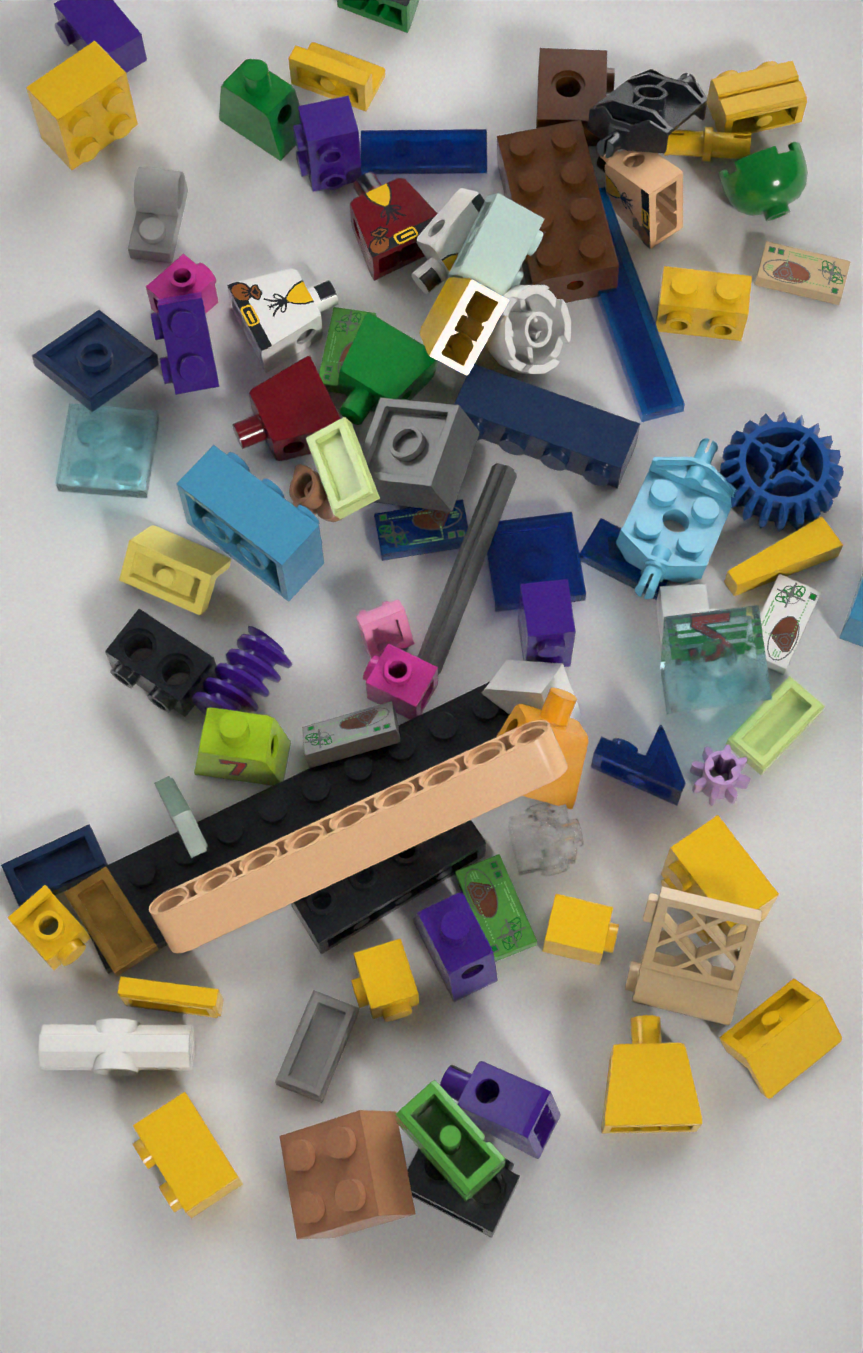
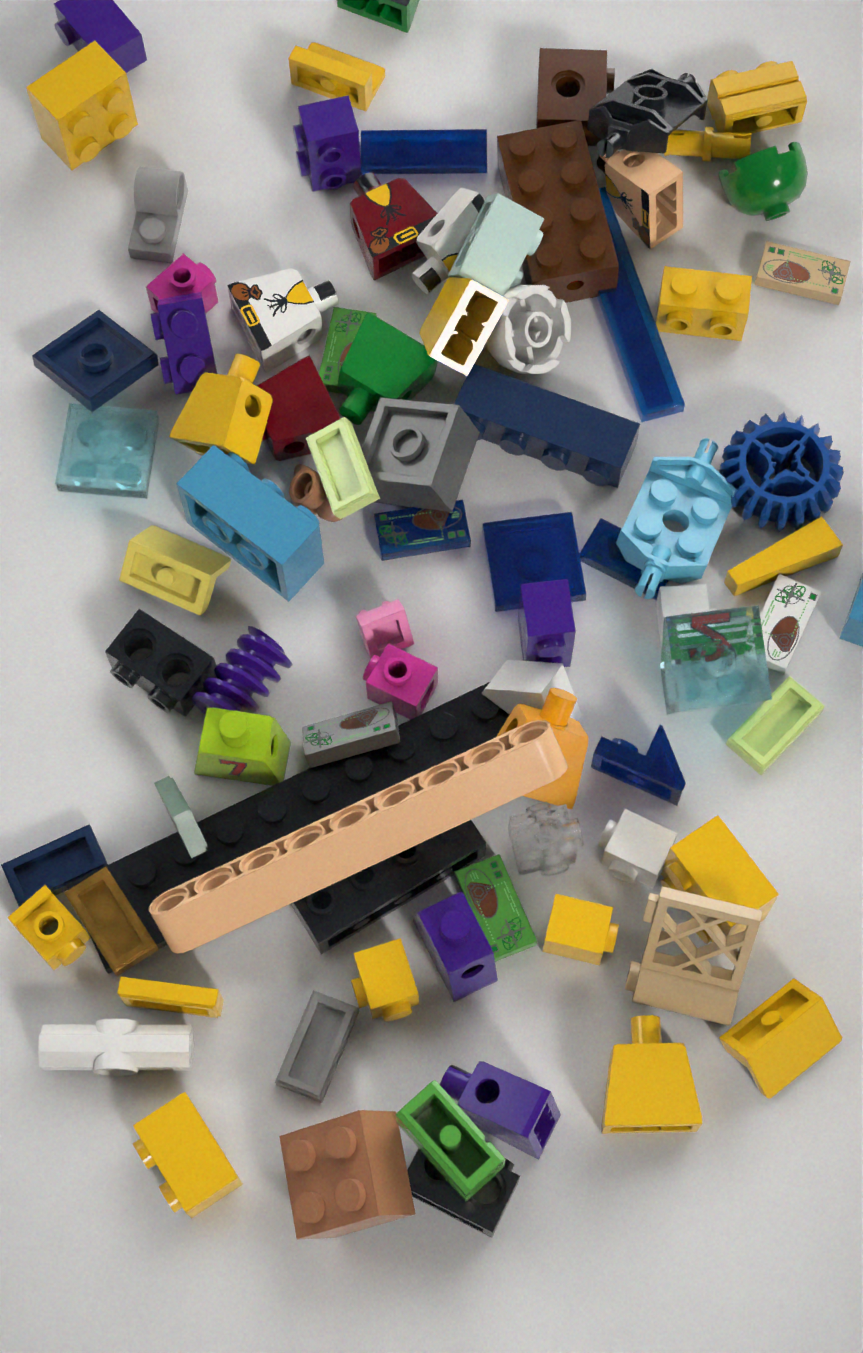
(226, 412): none -> yellow torso
(260, 107): green torso -> none
(467, 565): dark grey axle -> none
(635, 848): none -> white brick
(722, 763): lavender gear -> none

